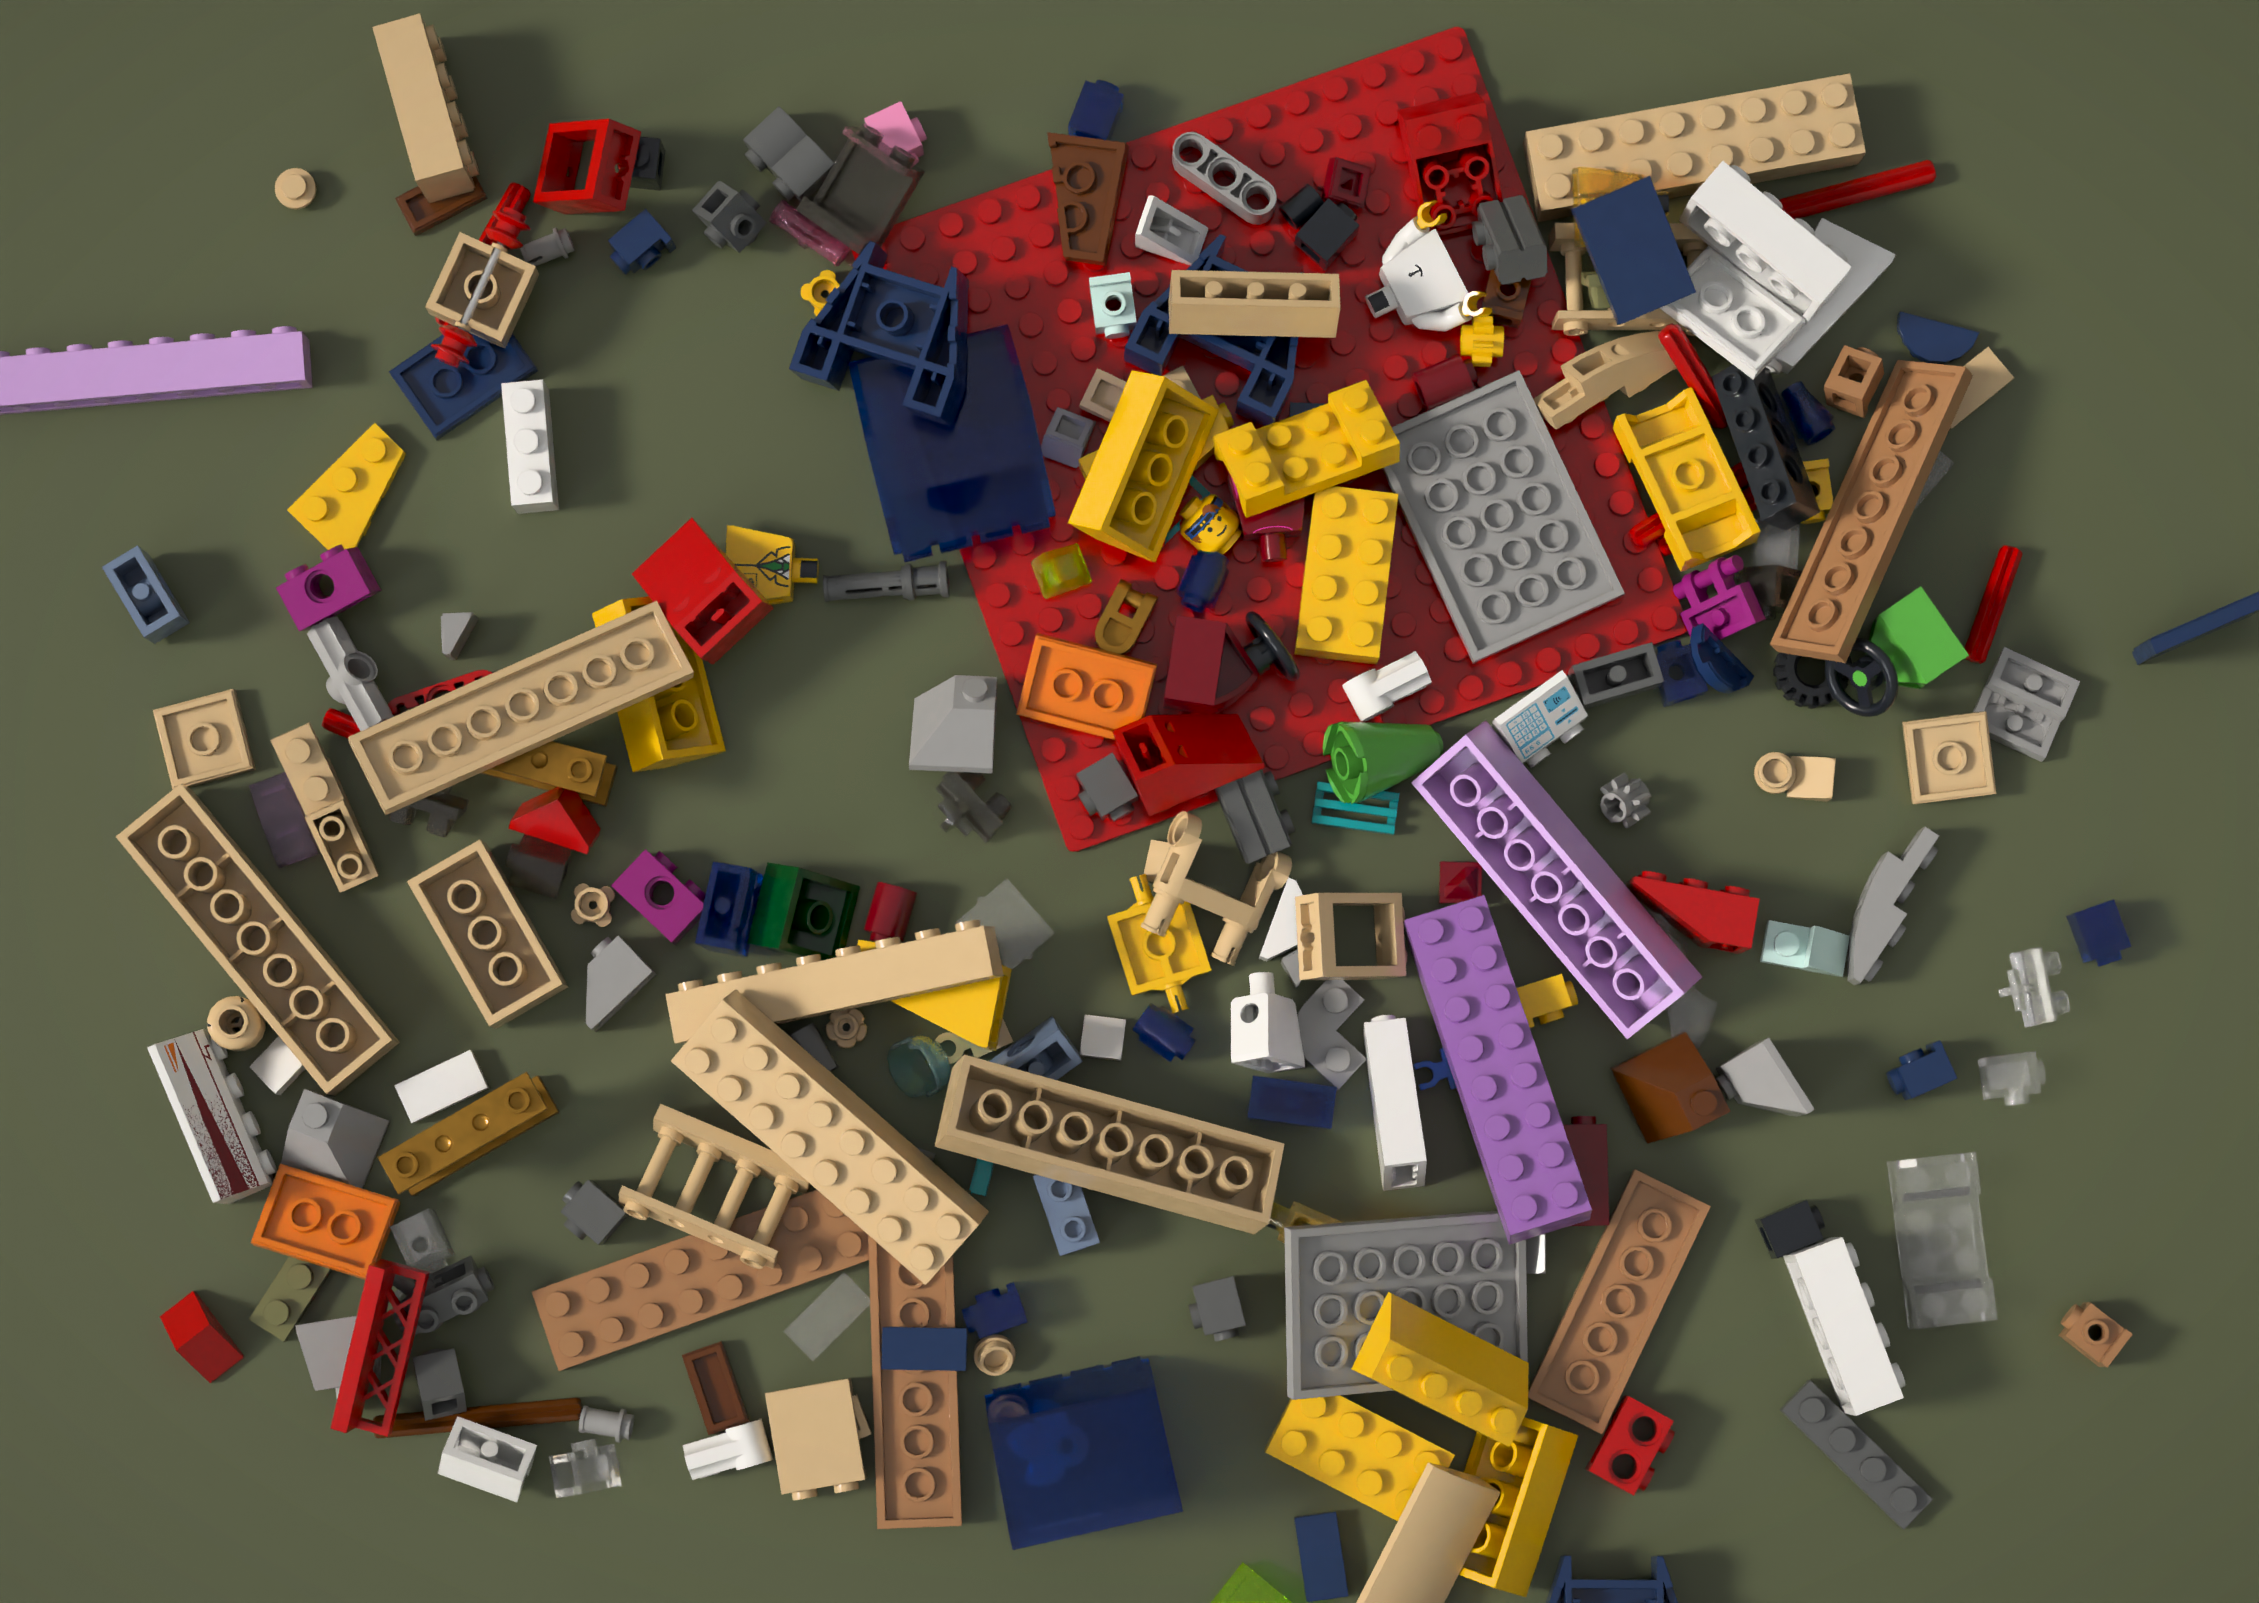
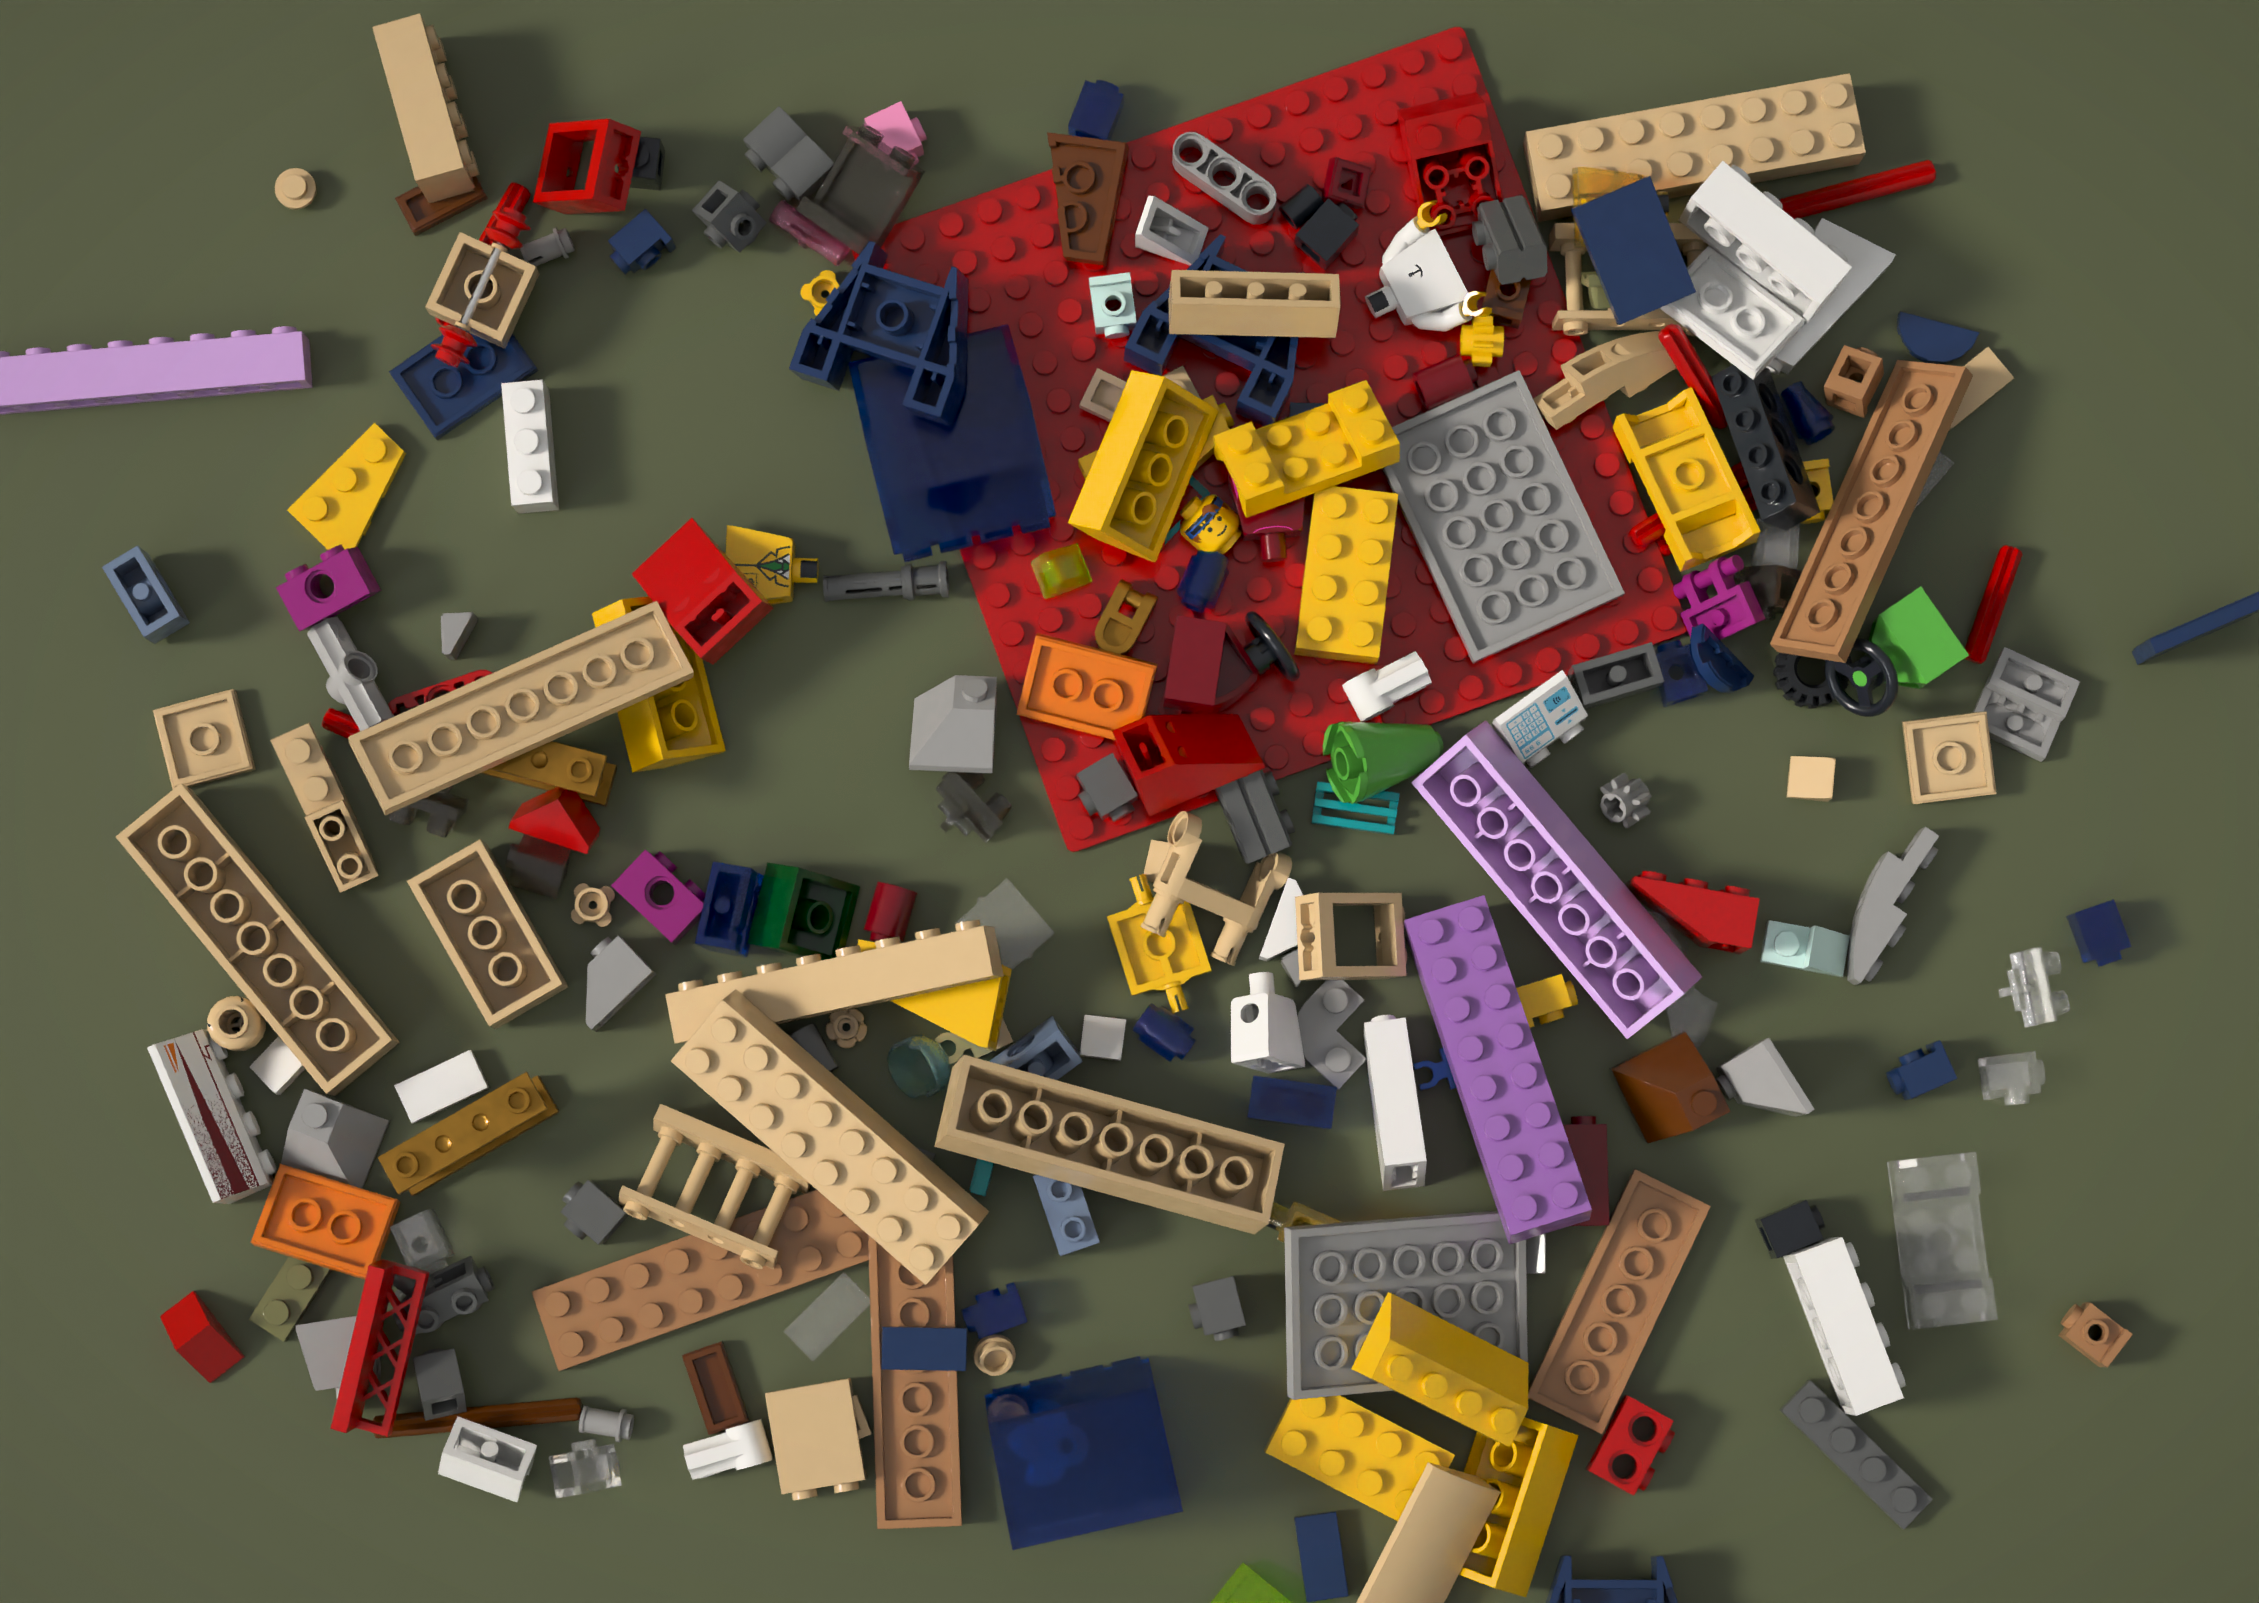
(283, 820): clear purple slope -> none
(1067, 437): light grey slope -> none
(1459, 881): dark red tile -> none
(1775, 773): tan plate -> none

